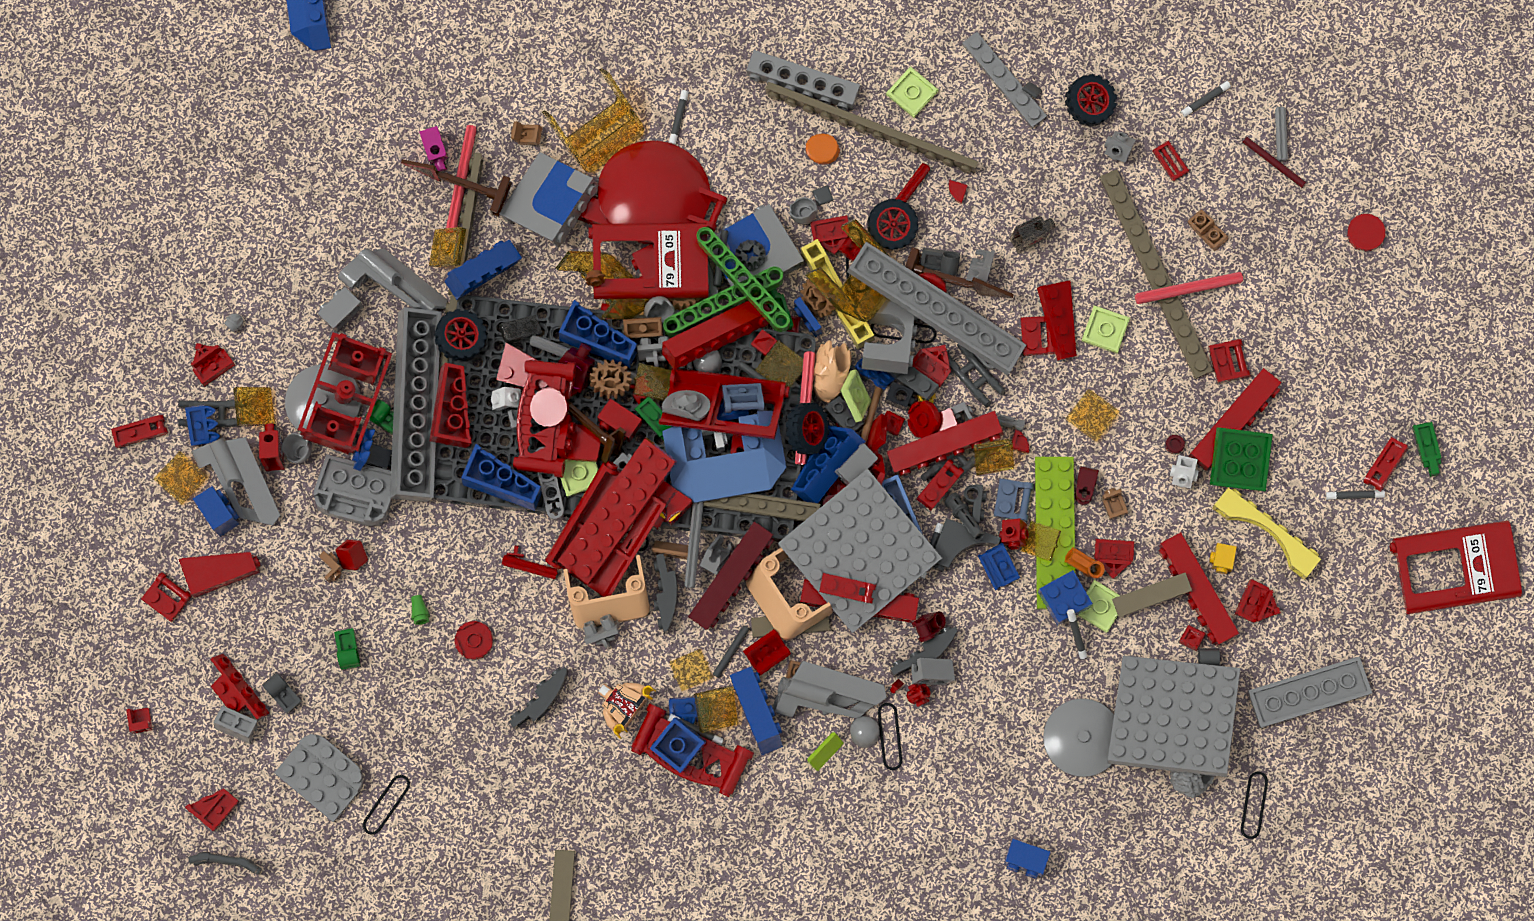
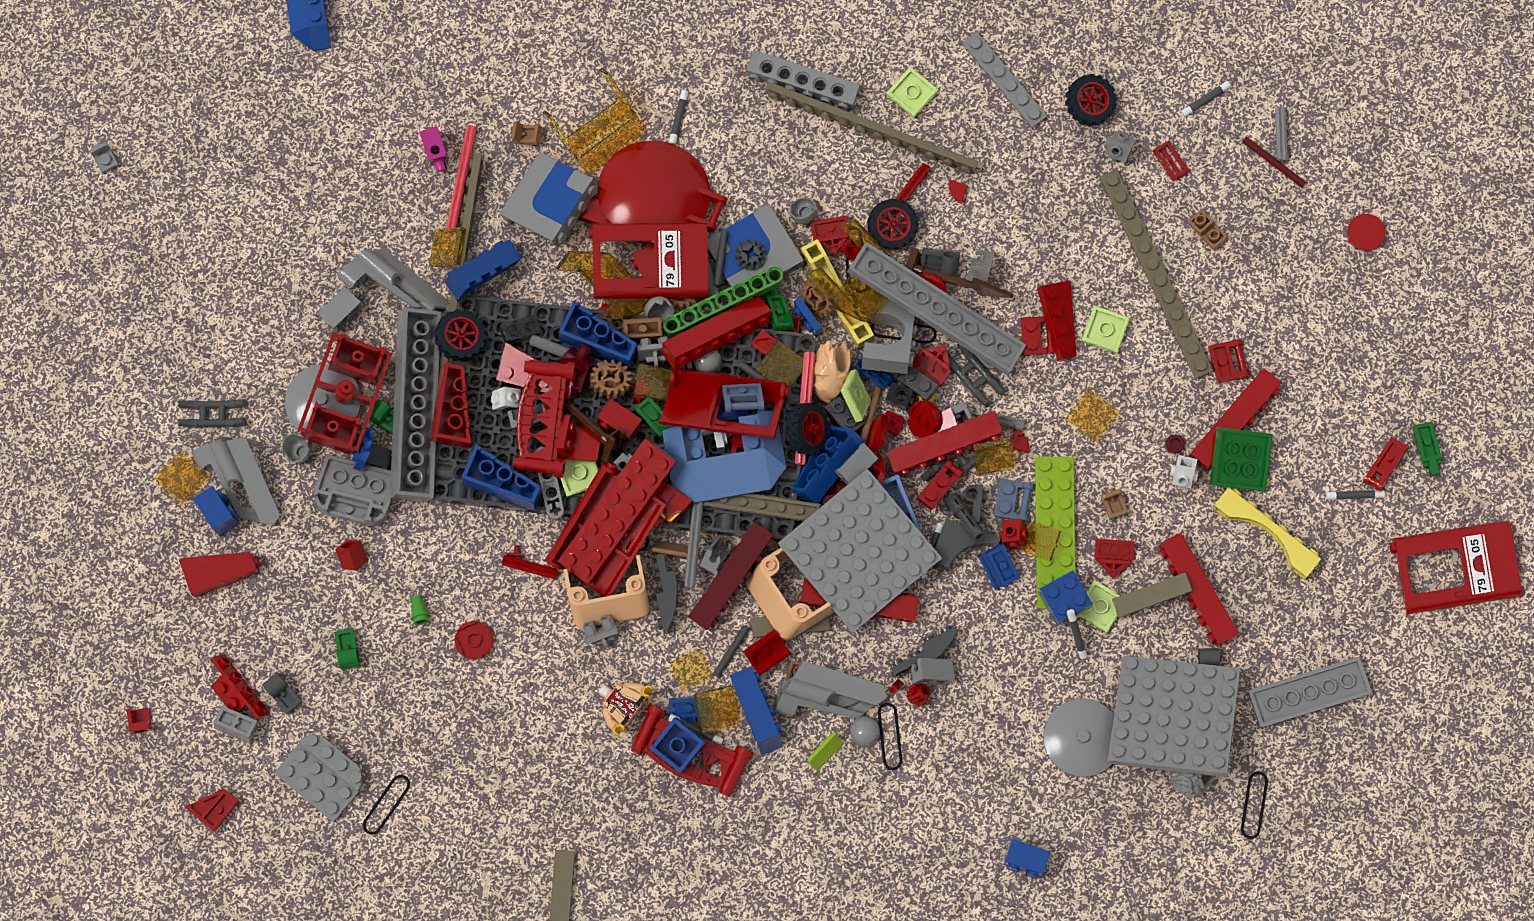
(104, 157): none -> light grey bracket
(138, 431): red plate -> none
(161, 601): red plate -> none
(199, 424): blue plate -> none
(205, 857): dark grey piece -> none
(210, 363): red slope -> none
(234, 322): light grey plate -> none
(253, 406): clear yellow plate -> none
(270, 448): red torso -> none
(330, 559): medium nougat bracket -> none
(498, 195): reddish brown piece -> none
(548, 693): dark grey slope -> none
(549, 407): tile -> none
(595, 278): dark orange plate -> none
(687, 404): light grey hat -> none
(745, 288): bright green beam -> none
(822, 148): orange piece -> none
(822, 195): dark grey piece -> none
(846, 588): red plate -> none
(929, 625): dark red piece -> none
(1031, 233): clear smoke torso -> none
(1032, 90): dark grey piece -> none
(1083, 563): orange piece -> none
(1086, 482): dark red piece -> none
(1187, 288): coral axle -> none
(1192, 638): red tile -> none
(1223, 558): yellow brick -> none
(1256, 602): red slope -> none

